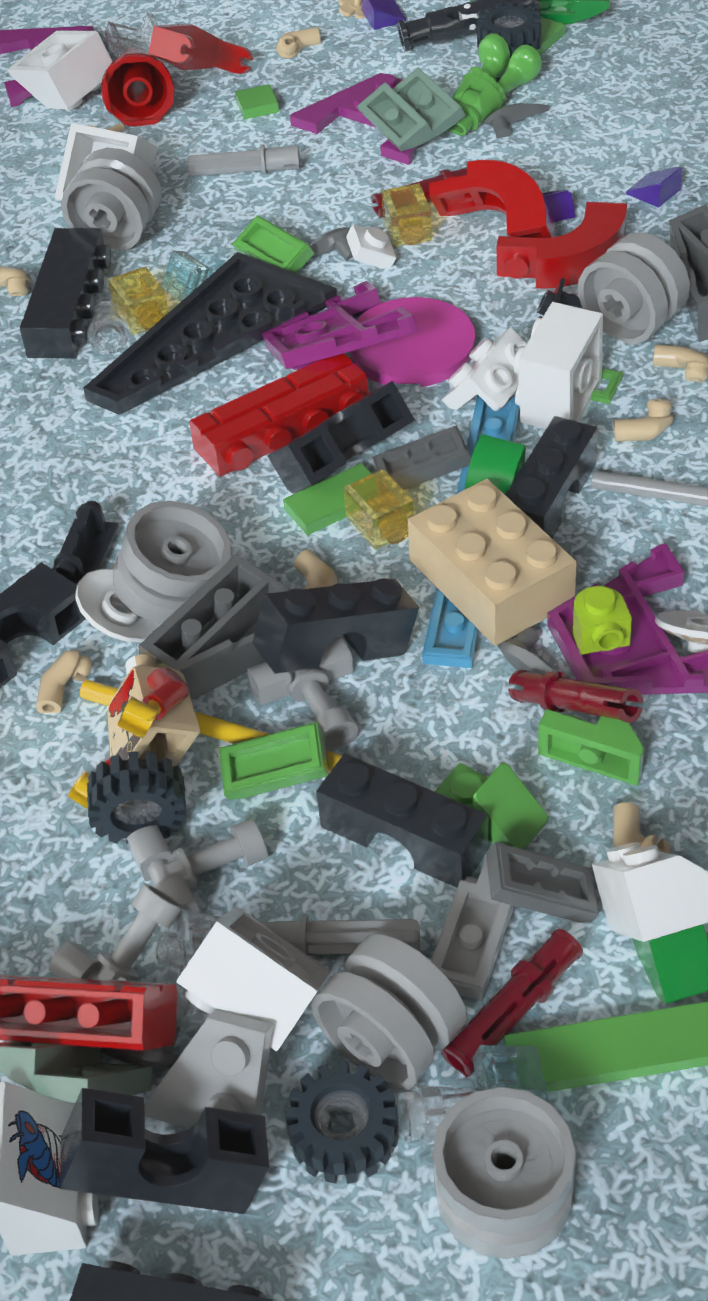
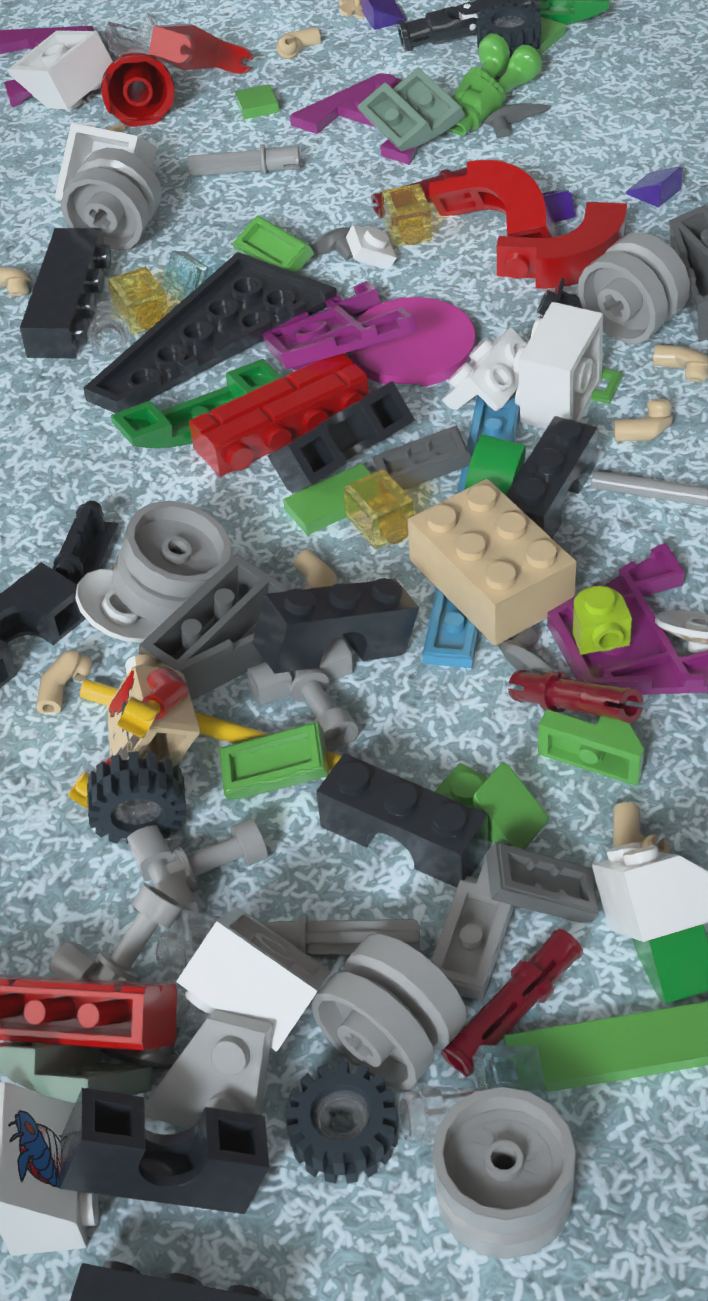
(168, 428): none -> green slope

